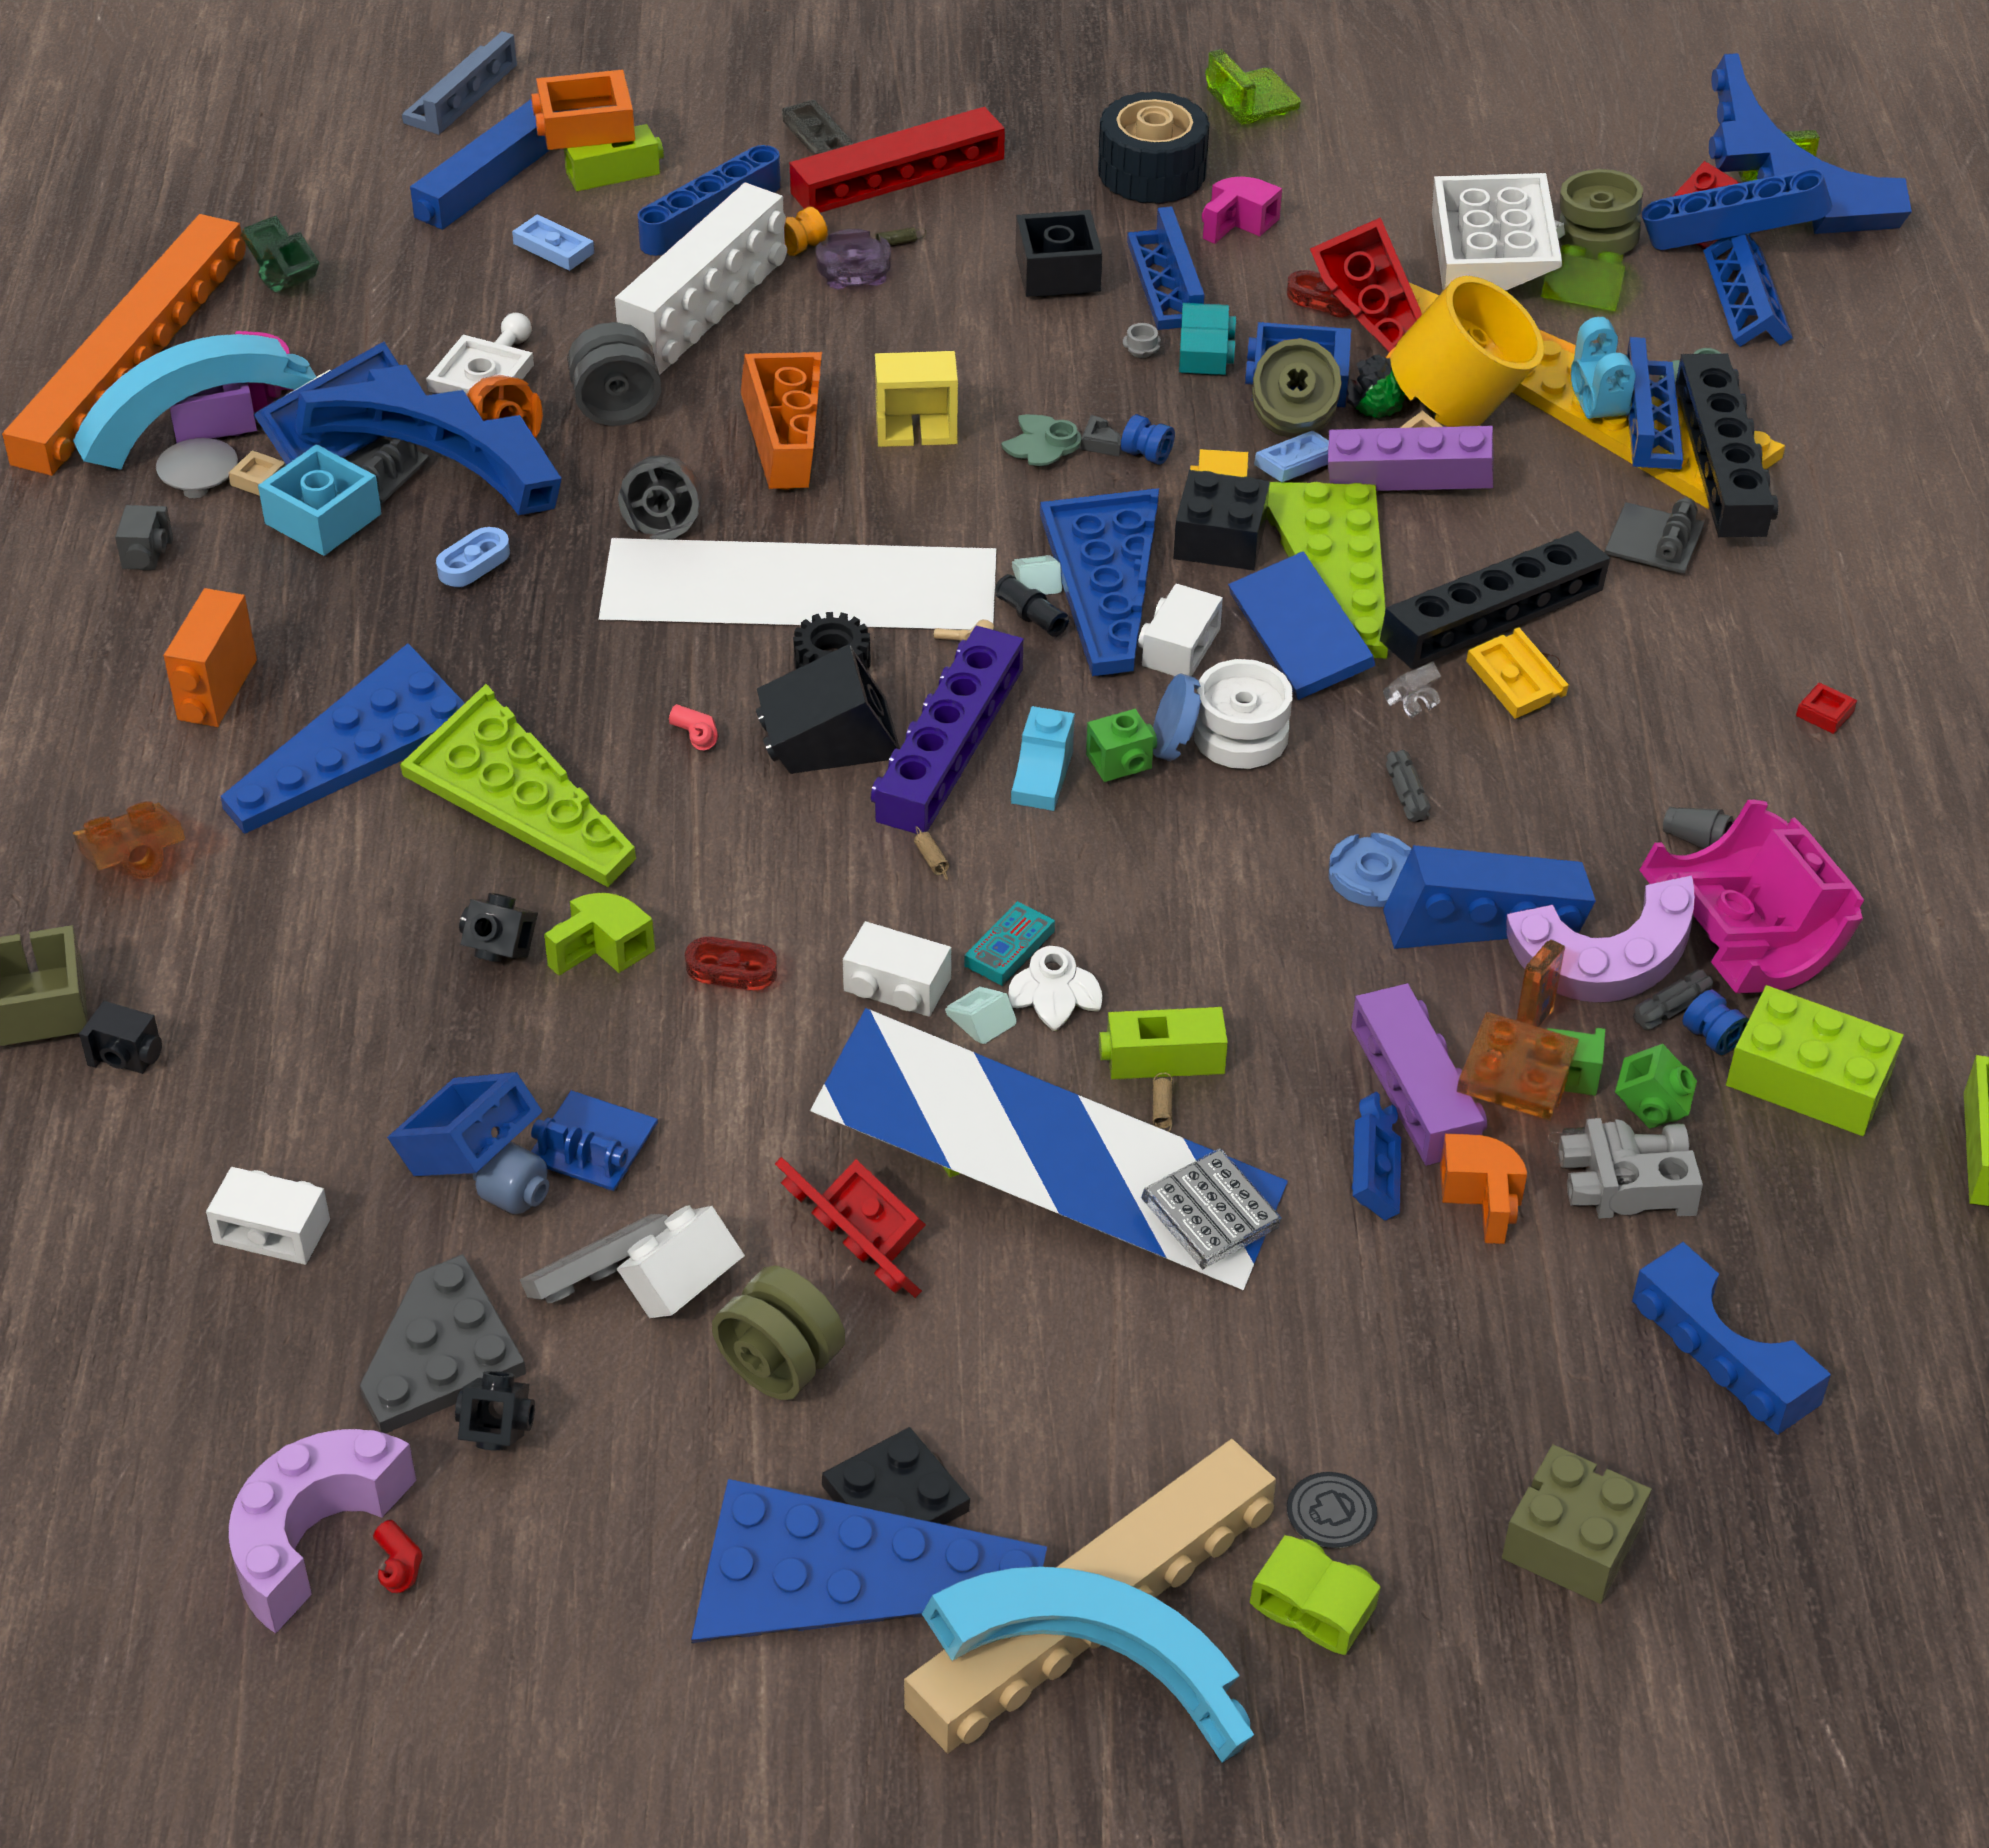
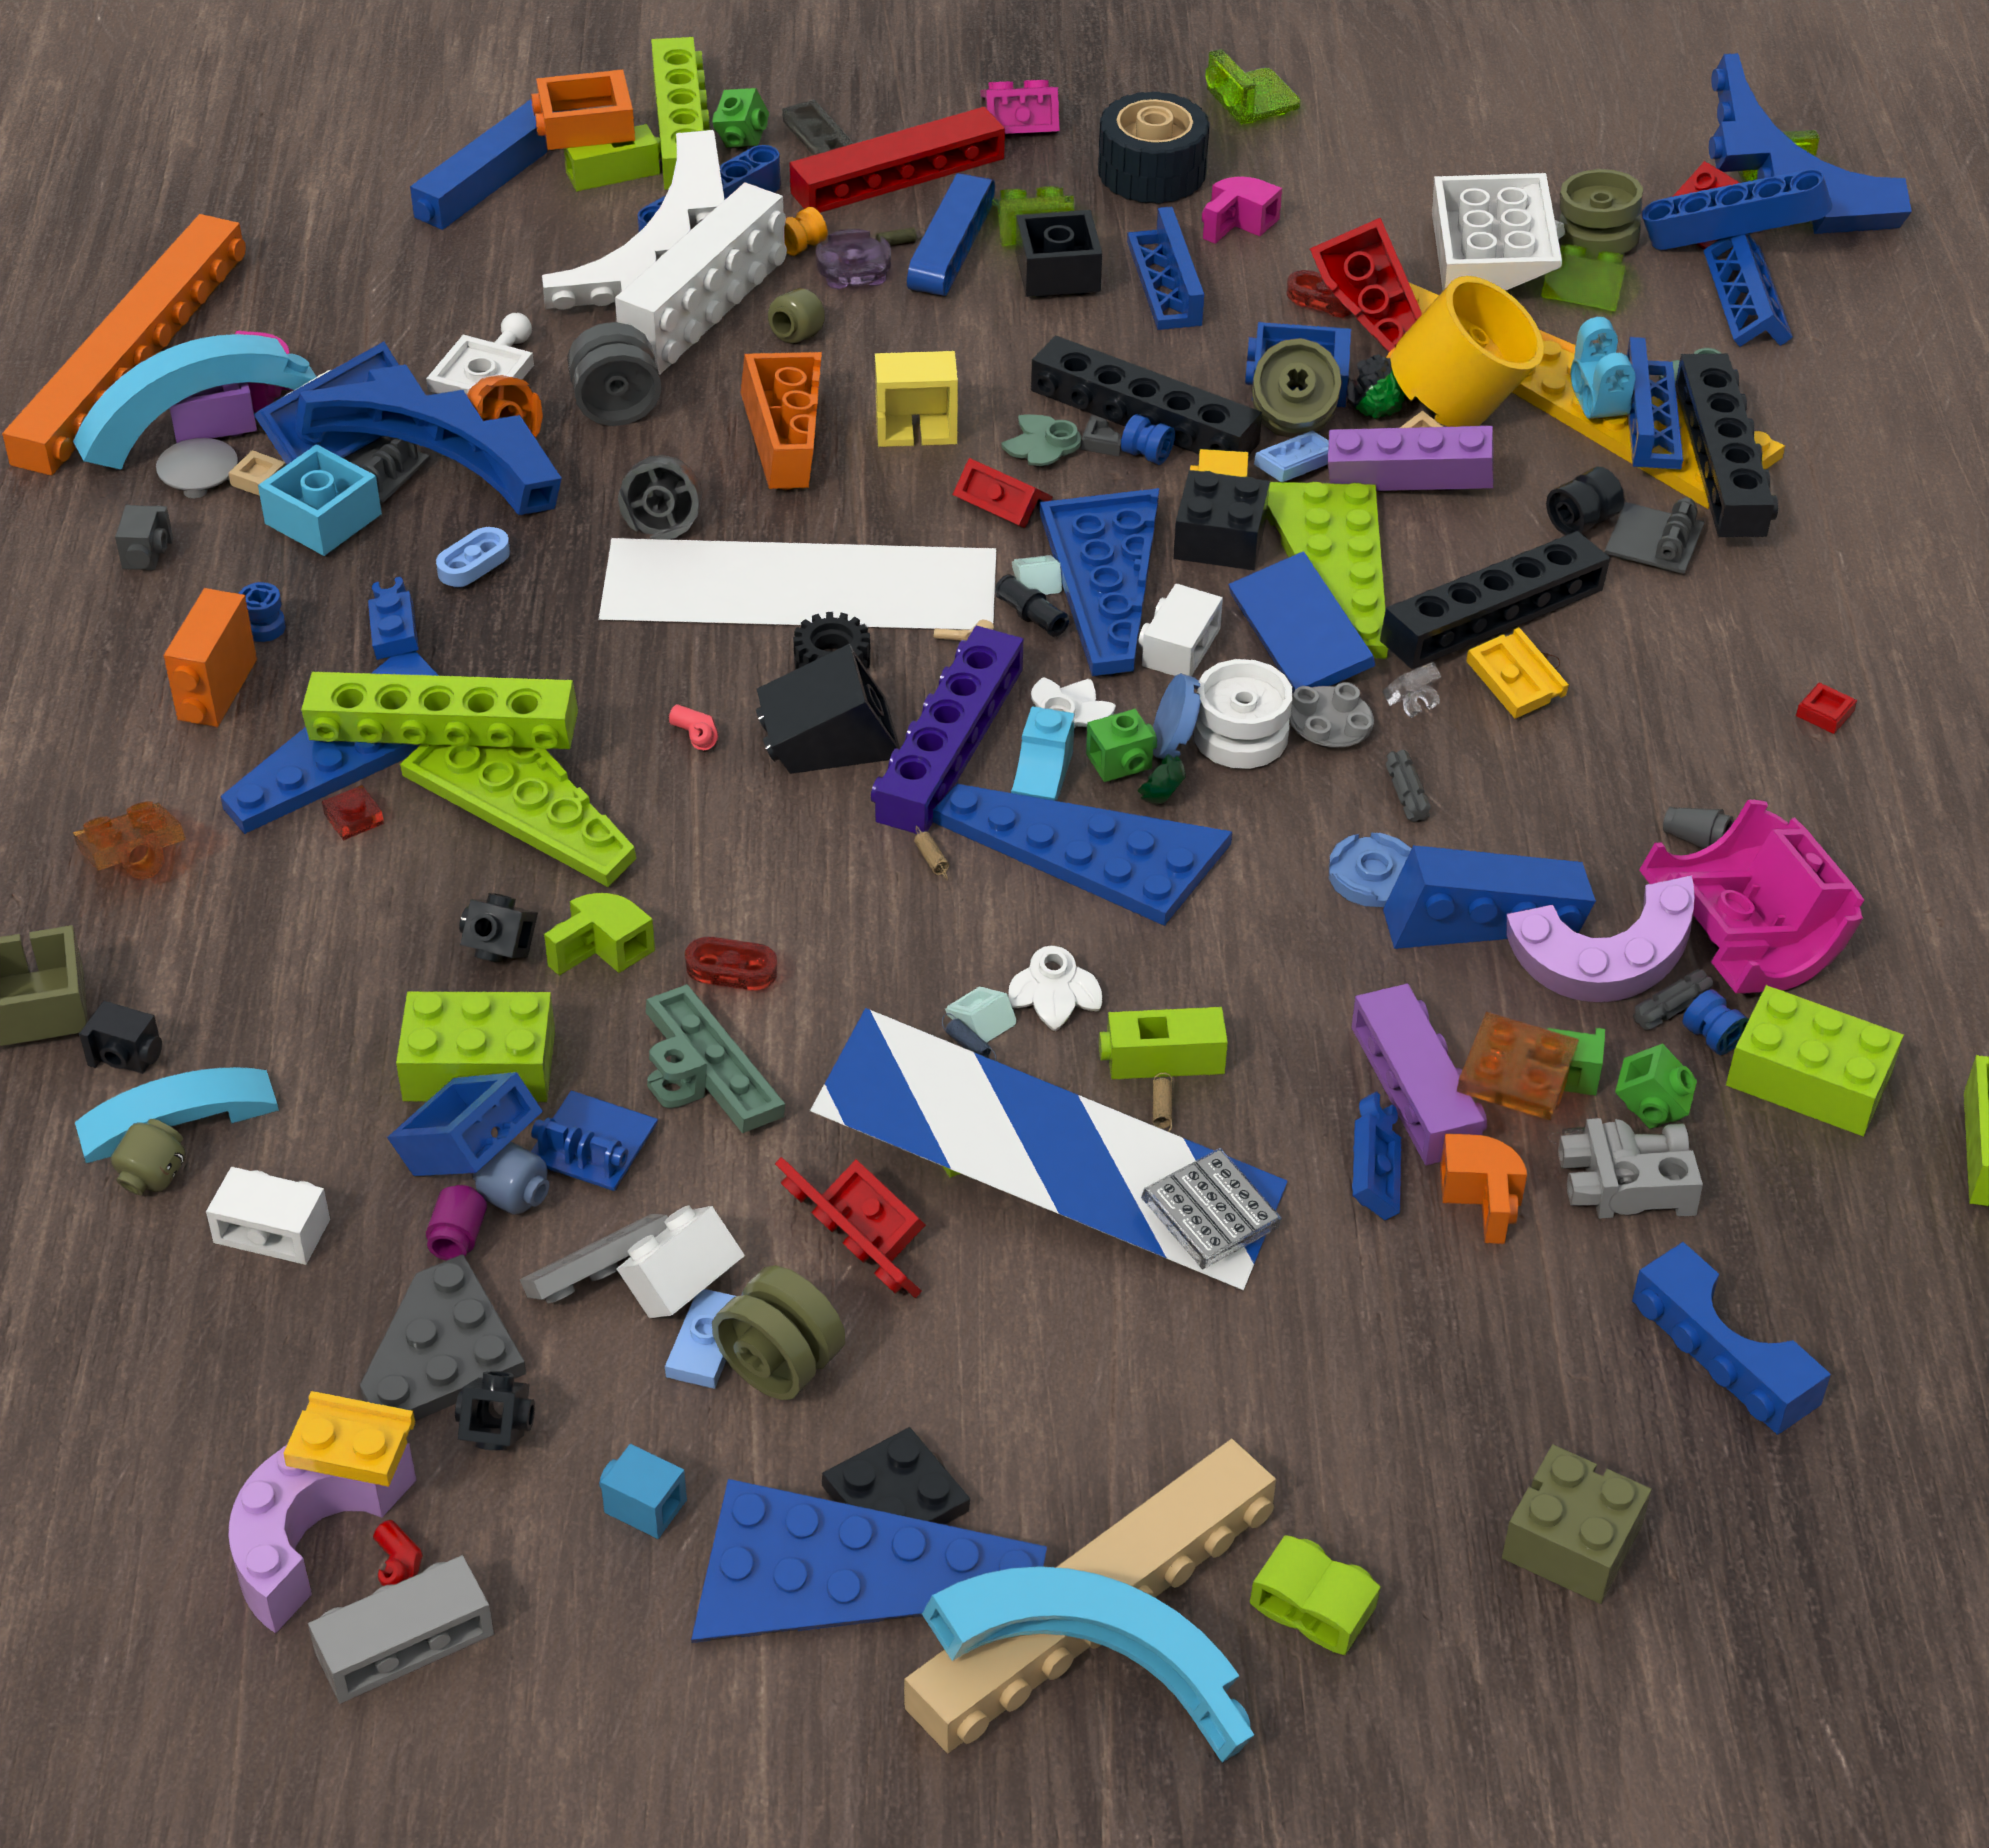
(148, 1157): none -> olive head
(175, 1101): none -> medium azure slope
(264, 611): none -> blue wheel
(281, 257): clear green brick -> none
(349, 1438): none -> yellow plate
(352, 812): none -> clear red plate
(392, 620): none -> blue plate
(401, 1628): none -> light grey brick
(440, 710): none -> lime brick
(455, 1222): none -> magenta brick
(463, 85): sand blue fence -> none
(474, 1036): none -> lime brick
(553, 242): light blue plate -> none
(643, 1490): none -> dark azure brick
(679, 95): none -> lime brick
(691, 197): none -> white arch
(695, 1353): none -> light blue plate
(706, 1058): none -> sand green plate
(740, 117): none -> bright green brick
(796, 315): none -> olive head
(897, 969): white brick -> none
(951, 234): none -> blue beam
(967, 1038): none -> sand blue piece
(998, 493): none -> red panel
(1009, 943): teal tile -> none
(1017, 202): none -> clear neon green bracket
(1024, 109): none -> dark pink bracket
(1074, 698): none -> white plate
(1112, 854): none -> blue wing
(1122, 389): none -> black brick
(1142, 340): light grey plate -> none
(1163, 780): none -> dark green plate
(1205, 338): teal brick -> none
(1331, 715): none -> light grey dish
(1332, 1509): sticker -> none
(1541, 984): clear orange tile -> none
(1585, 501): none -> black wheel

